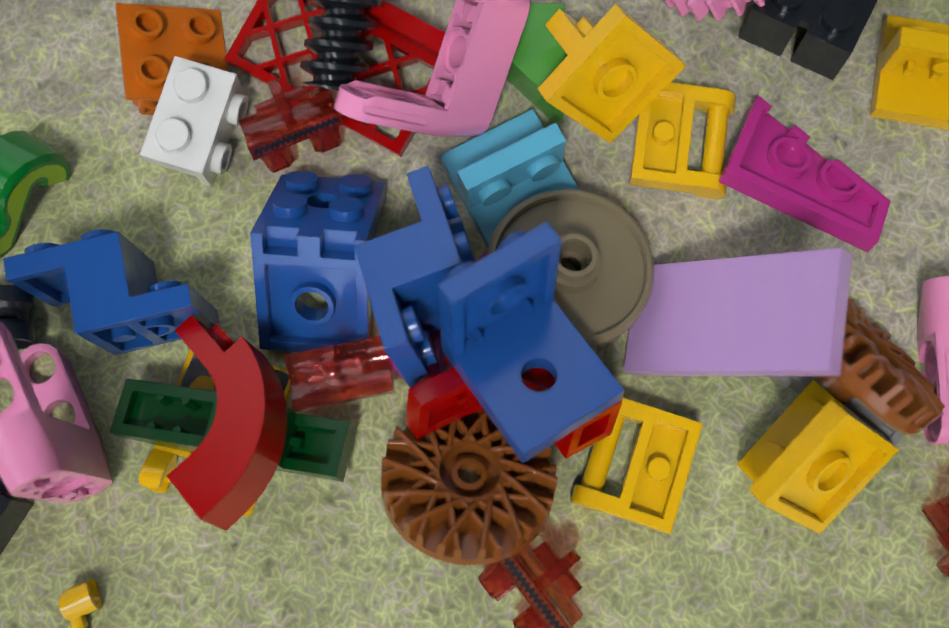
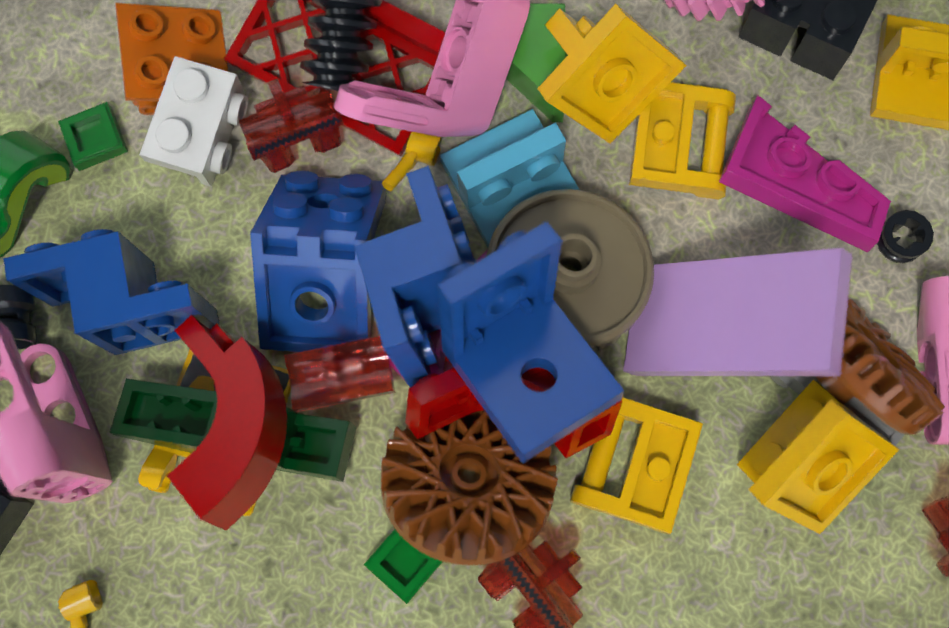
(92, 136): none -> green tile
(401, 566): none -> green tile
(419, 148): none -> yellow hand
(920, 228): none -> black bush

